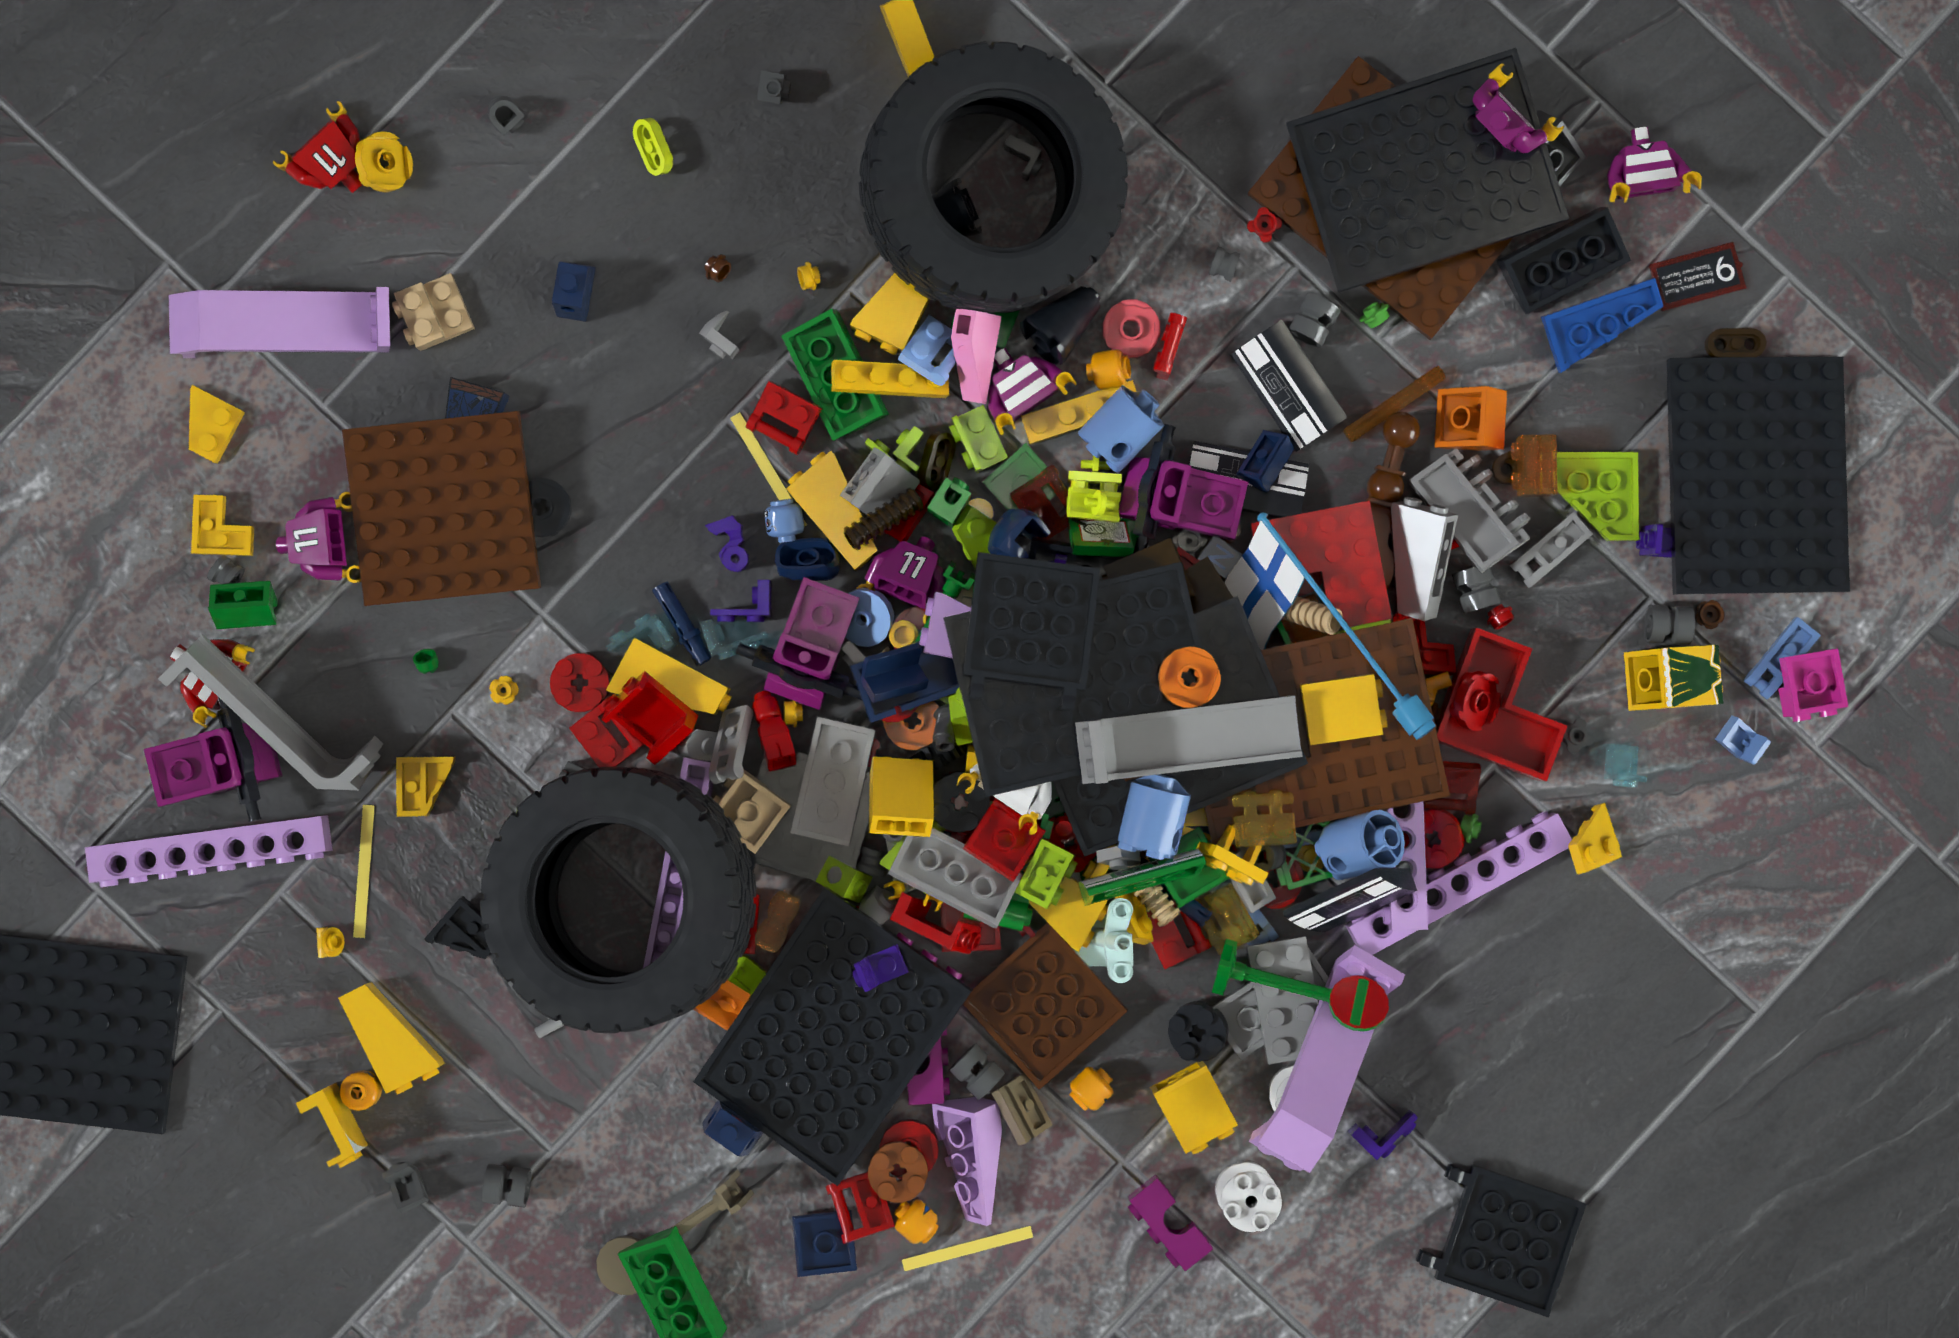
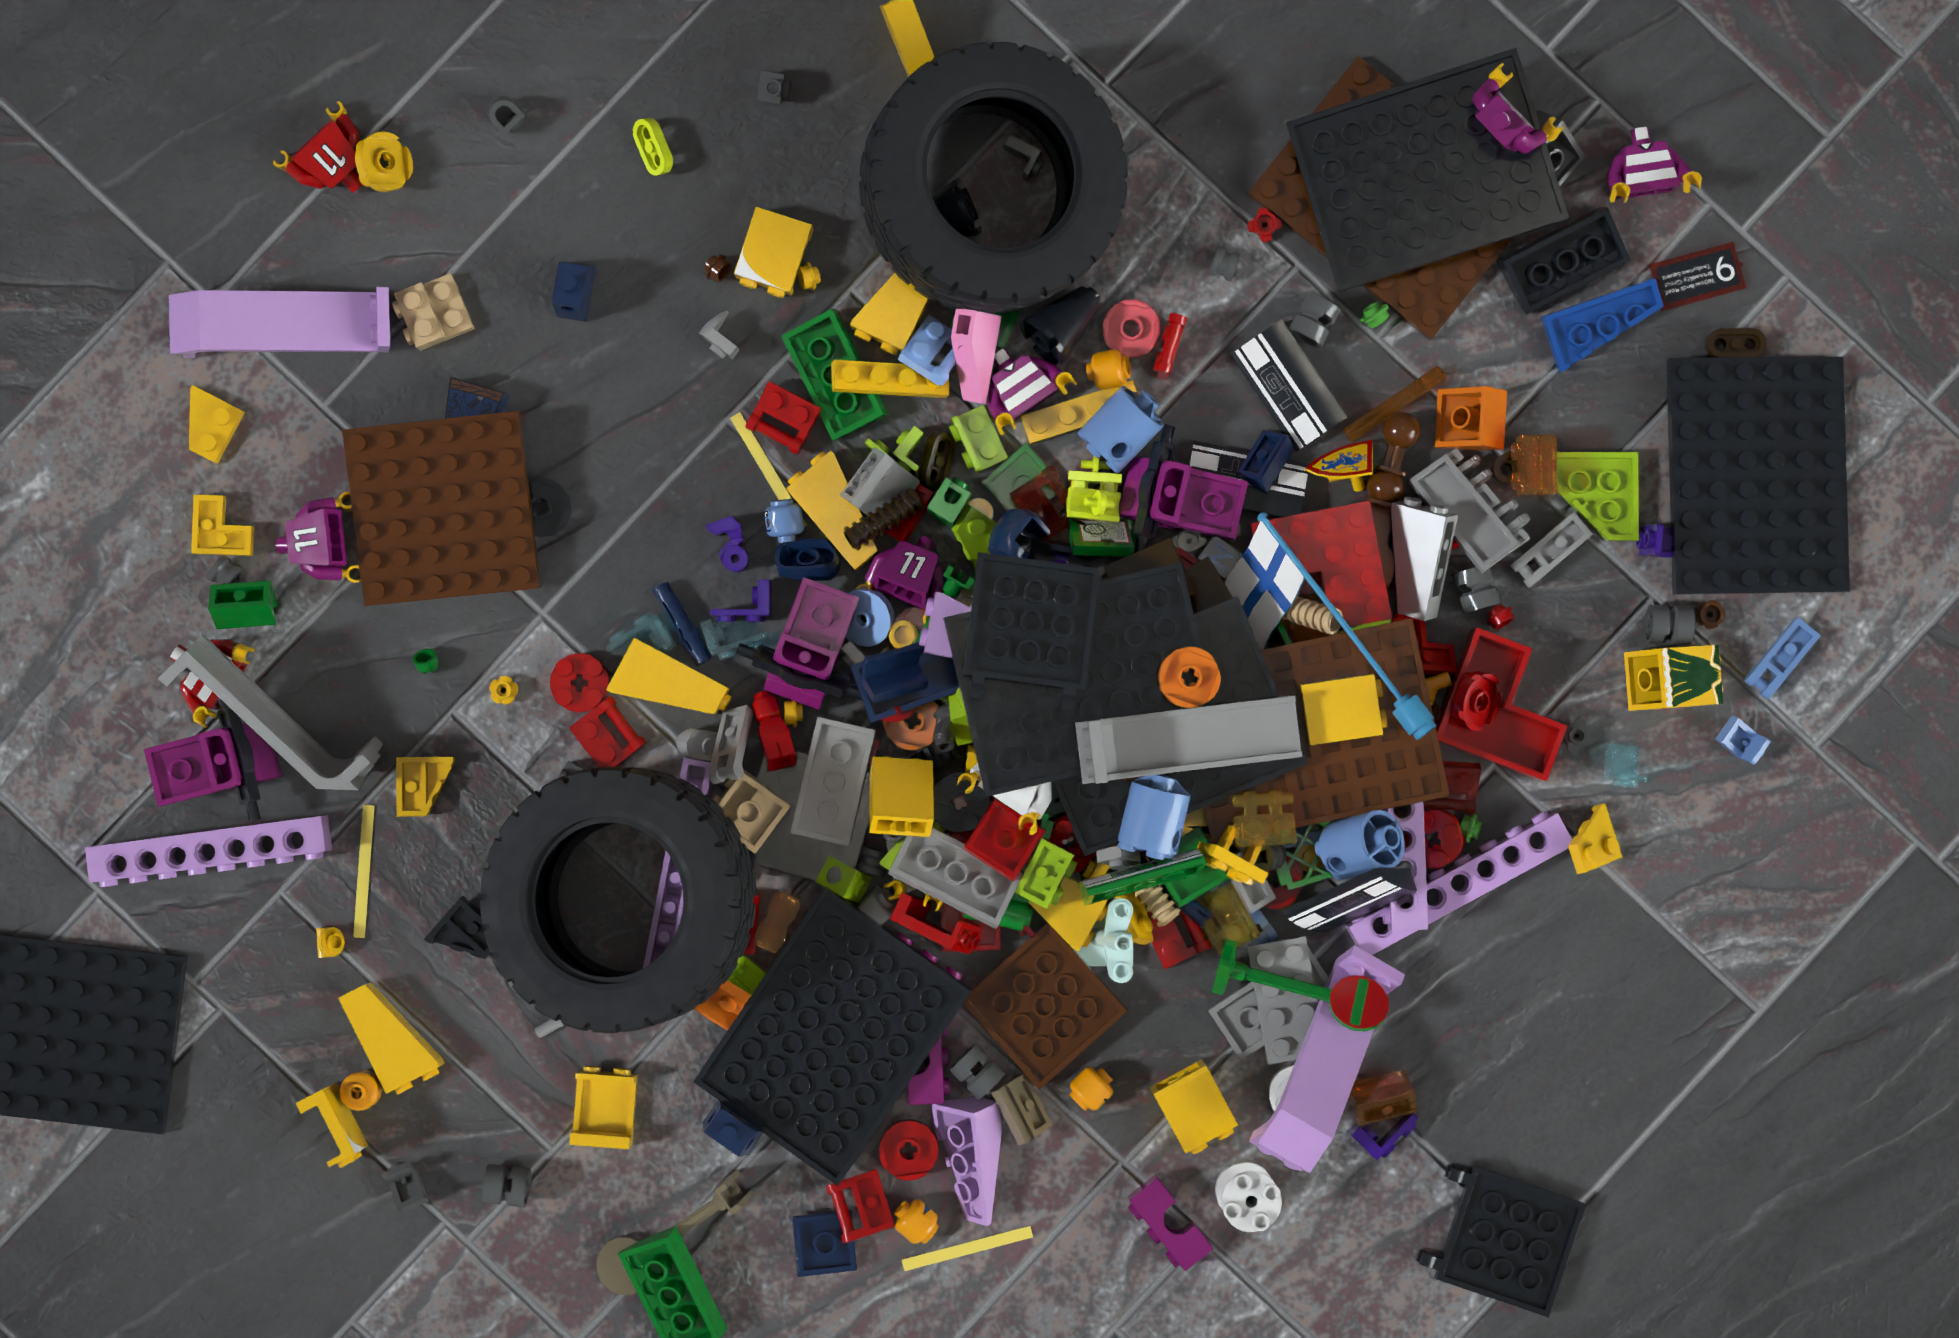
(604, 1108): none -> yellow panel
(651, 715): red panel -> none
(772, 252): none -> yellow panel
(879, 968): dark purple bracket -> none
(888, 1186): dark orange plate -> none
(1190, 1046): black plate -> none
(1345, 463): none -> shield
(1382, 1097): none -> clear orange brick
(1812, 685): dark pink plate -> none

